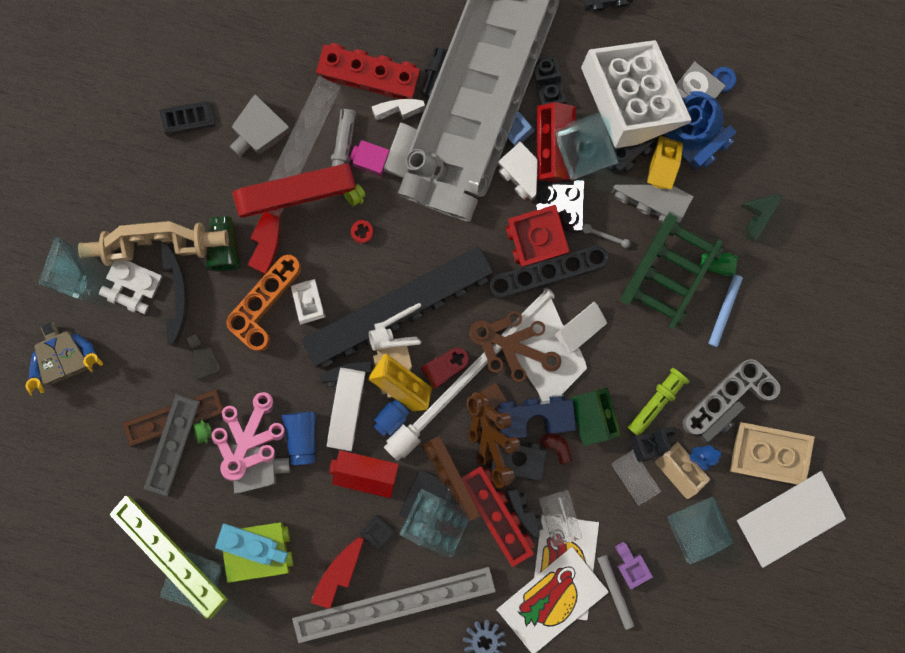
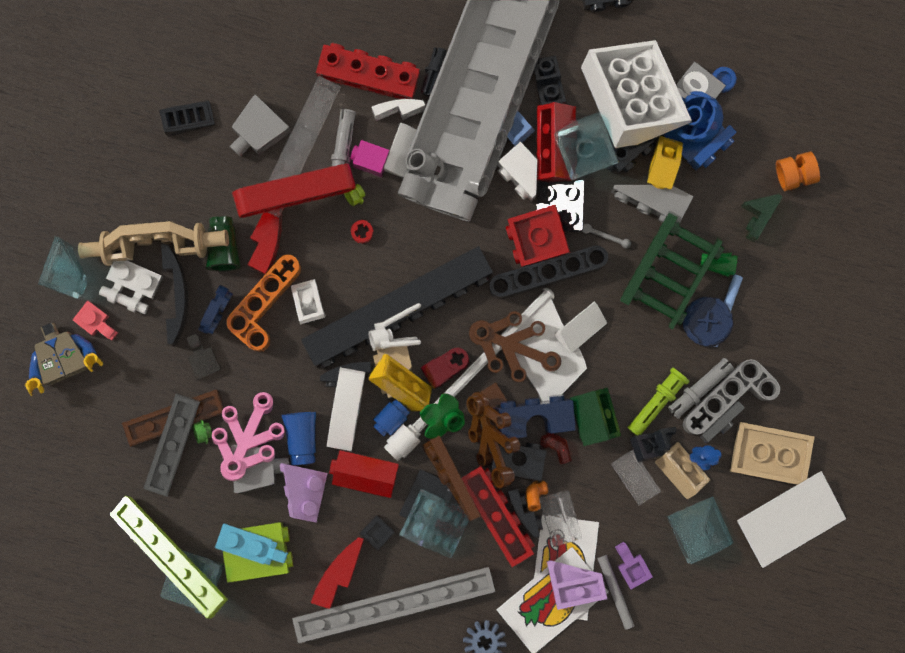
(93, 320): none -> coral plate
(212, 316): none -> dark blue plate
(304, 491): none -> lavender wing
(442, 417): none -> green plate
(533, 493): none -> orange arm
(575, 585): none -> lavender wing
(700, 388): none -> light grey pin
(708, 321): none -> dark blue tile
(796, 171): none -> orange wheel

